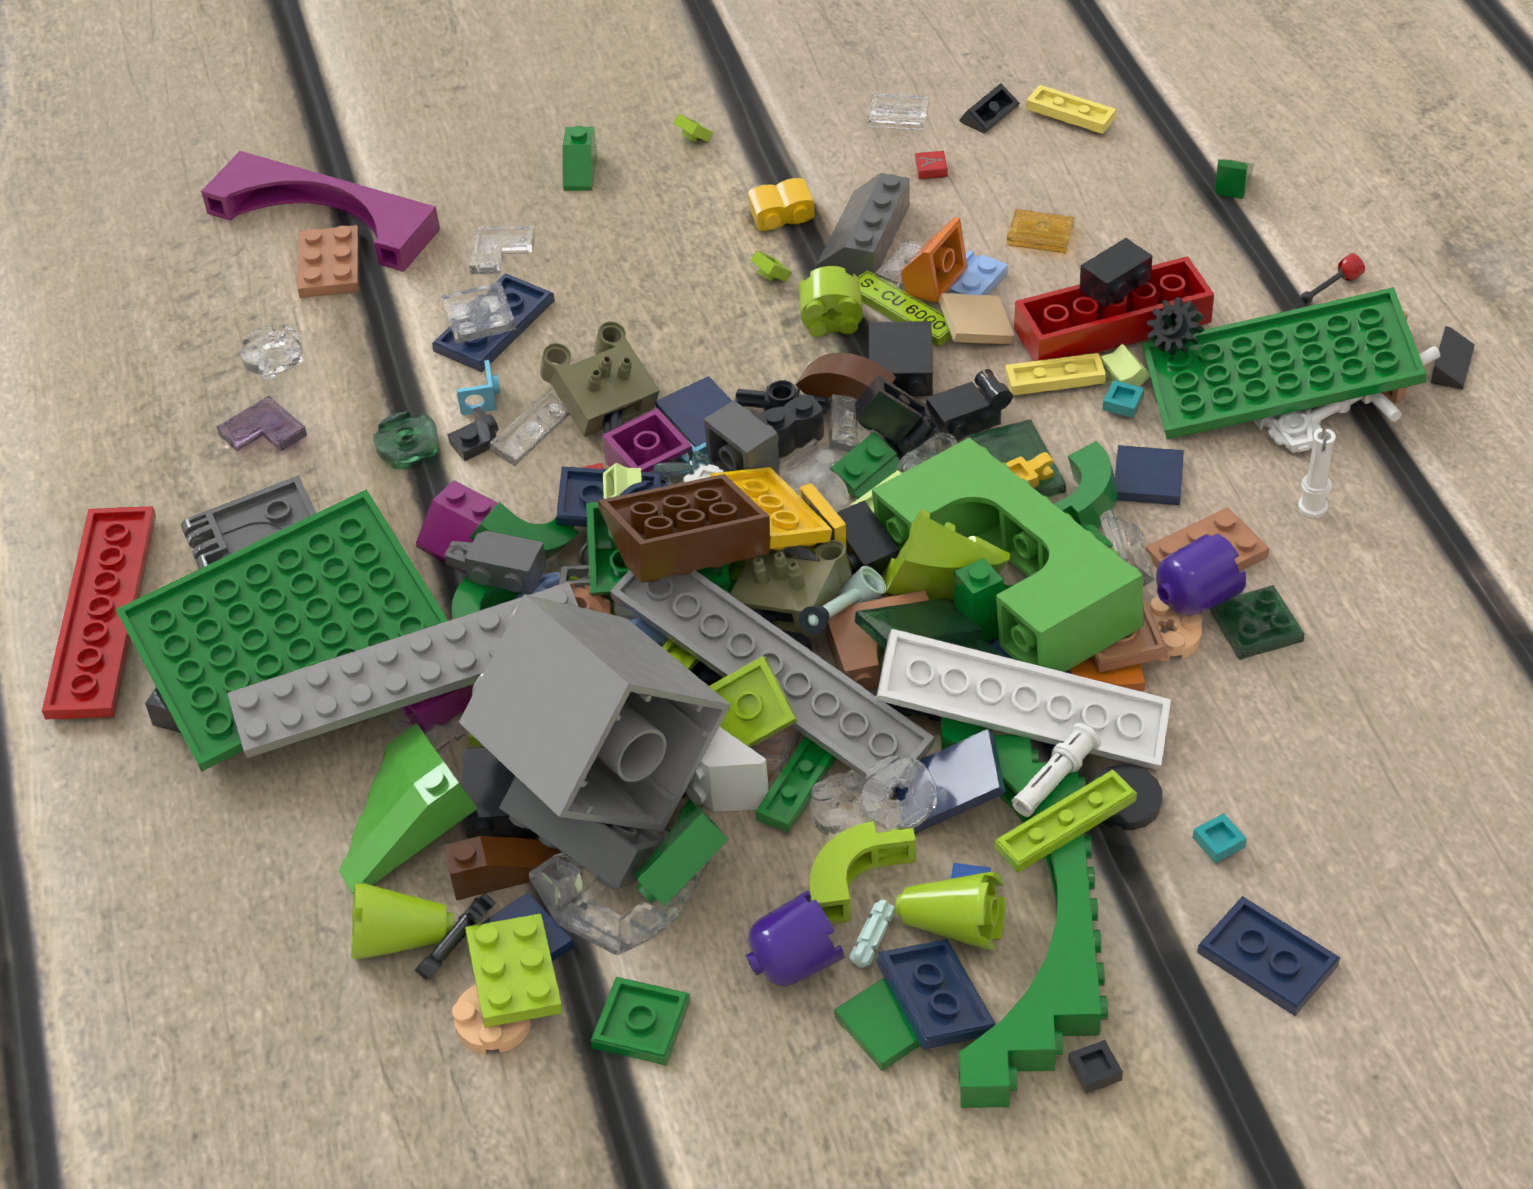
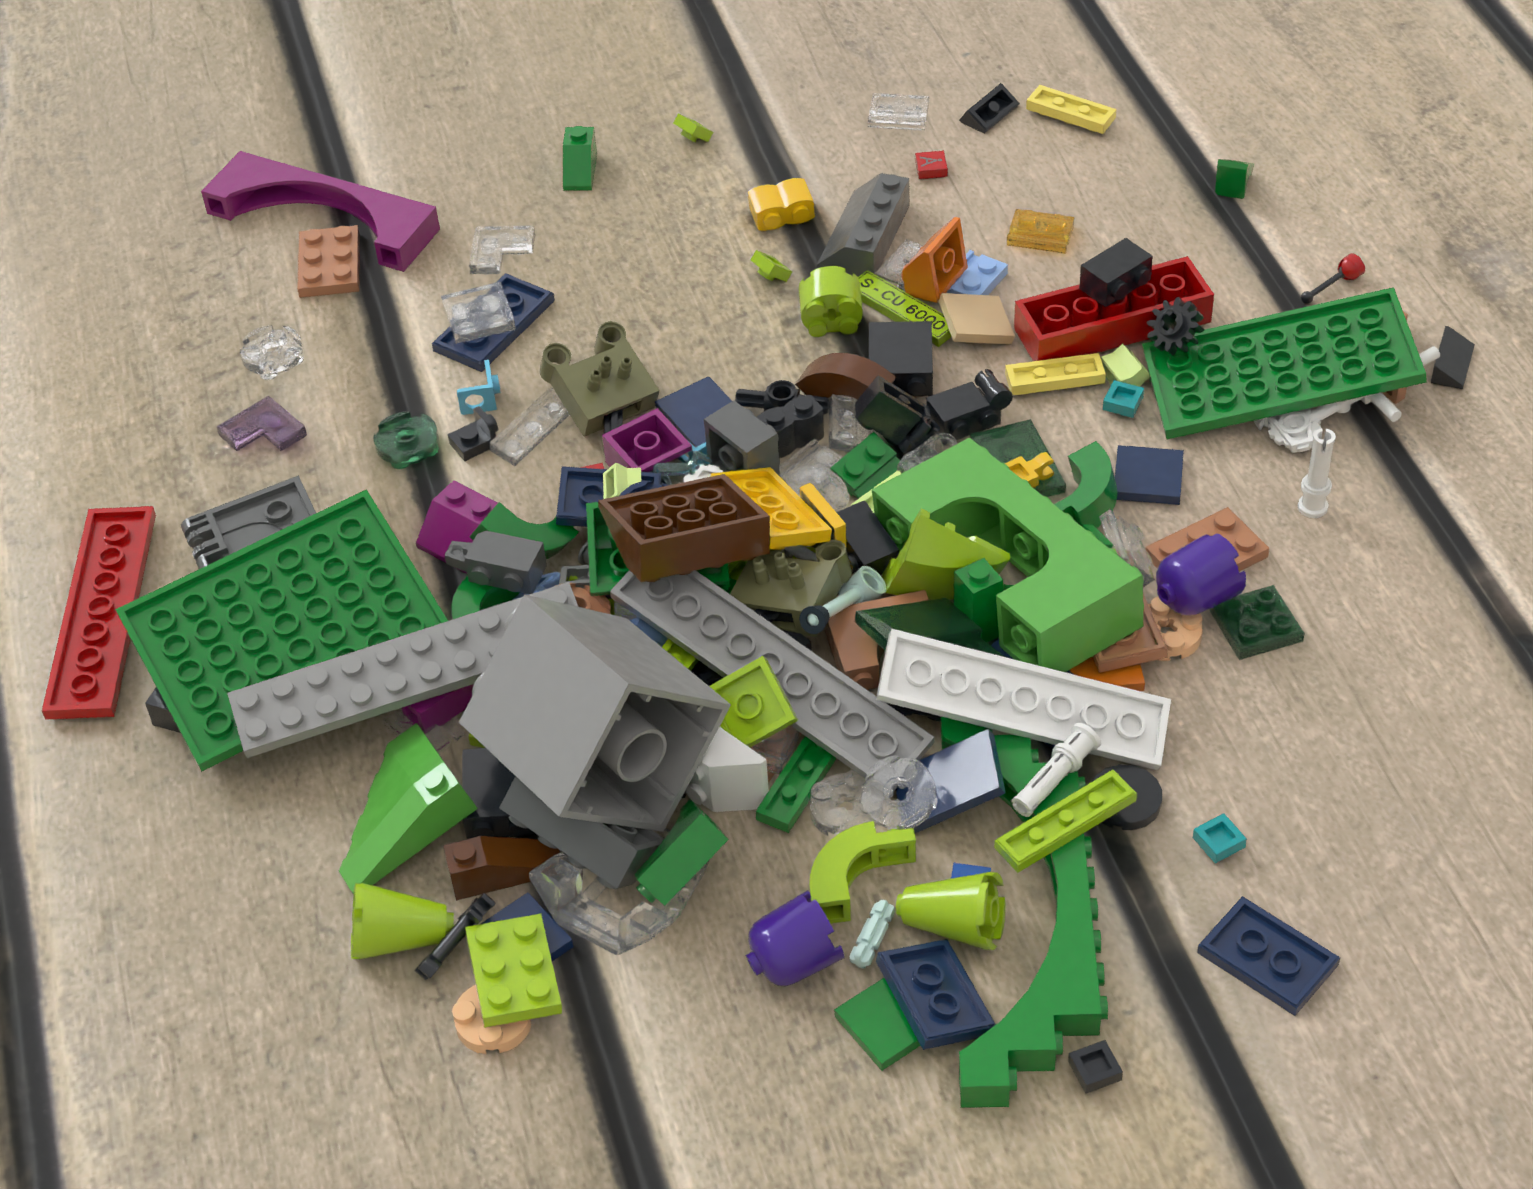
(640, 1021): green tile -> none

